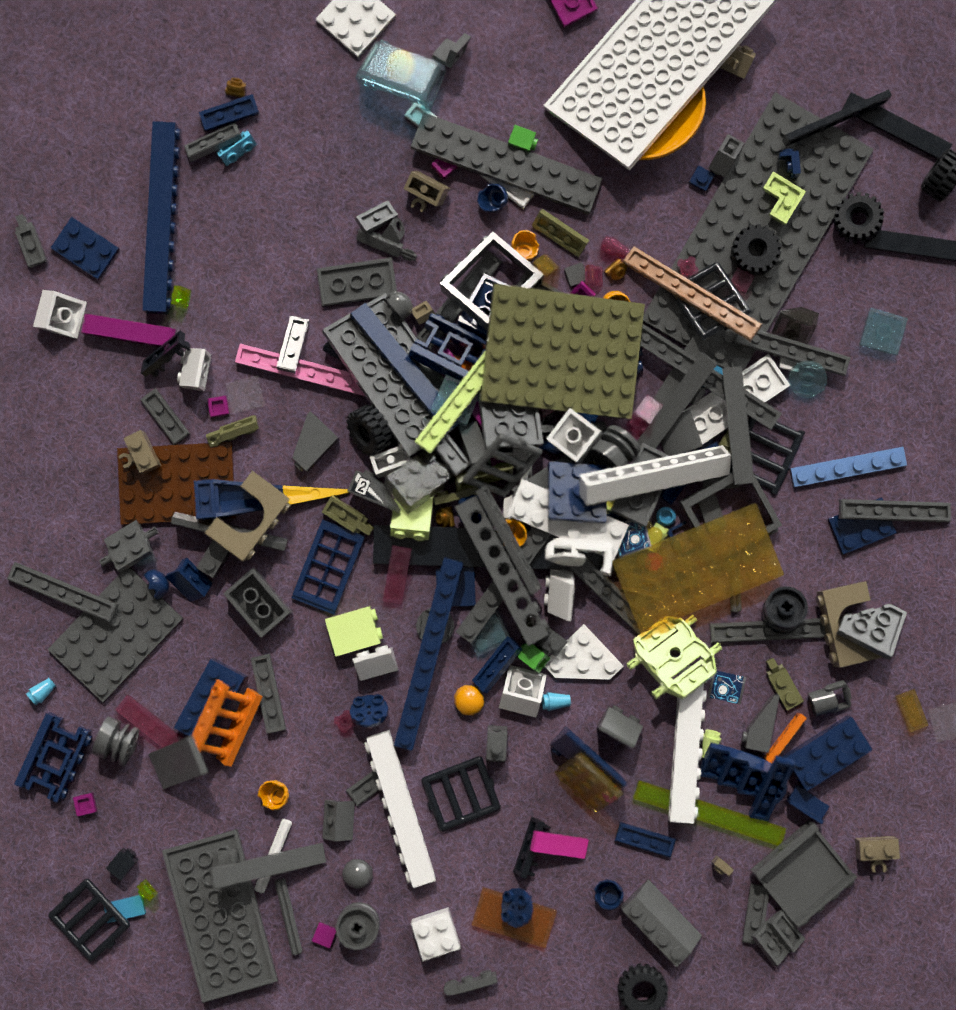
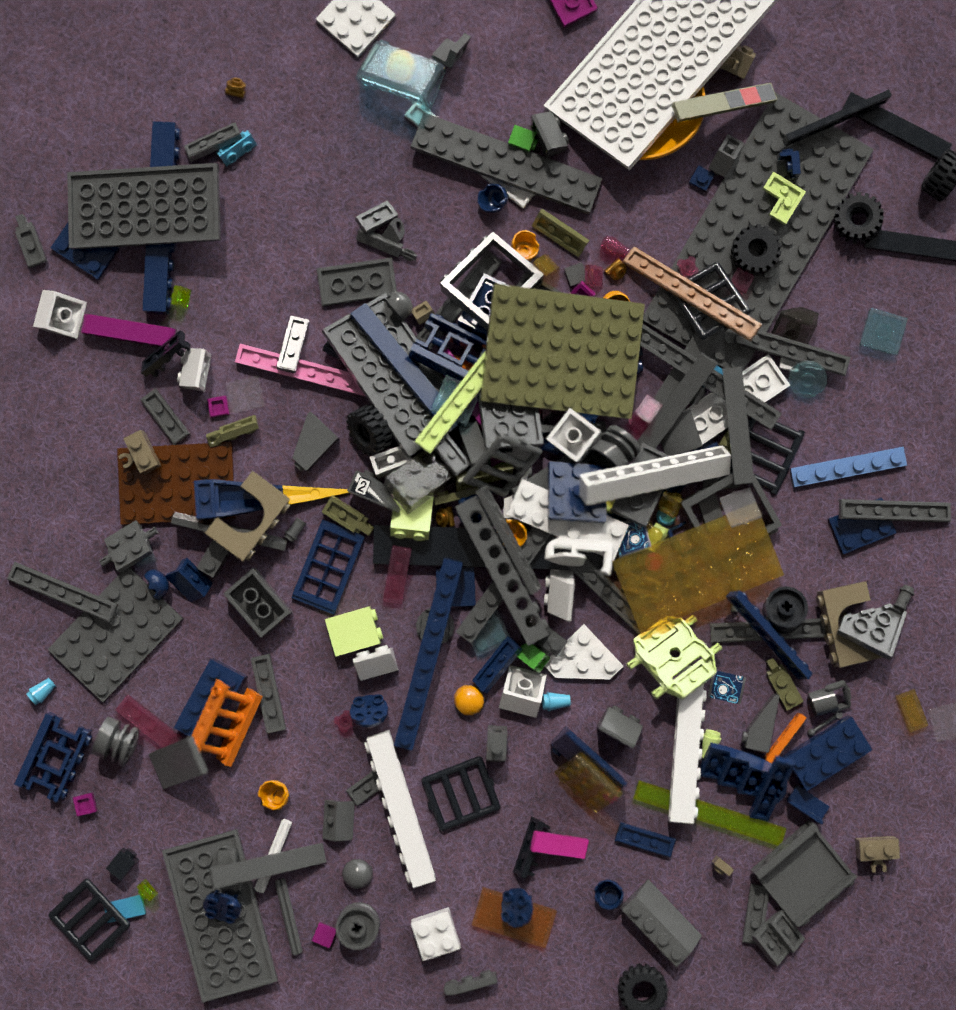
(144, 206): none -> dark grey plate
(222, 907): none -> dark blue plate
(229, 112): dark blue plate -> none
(295, 529): none -> dark grey pin
(426, 190): dark tan brick -> none
(443, 168): magenta plate -> none
(549, 134): none -> dark grey slope
(670, 503): none -> clear yellow tile
(724, 102): none -> tile
(740, 507): none -> clear piece
(769, 635): none -> dark blue plate
(811, 732): none -> dark grey hinge
(904, 597): none -> dark grey pin

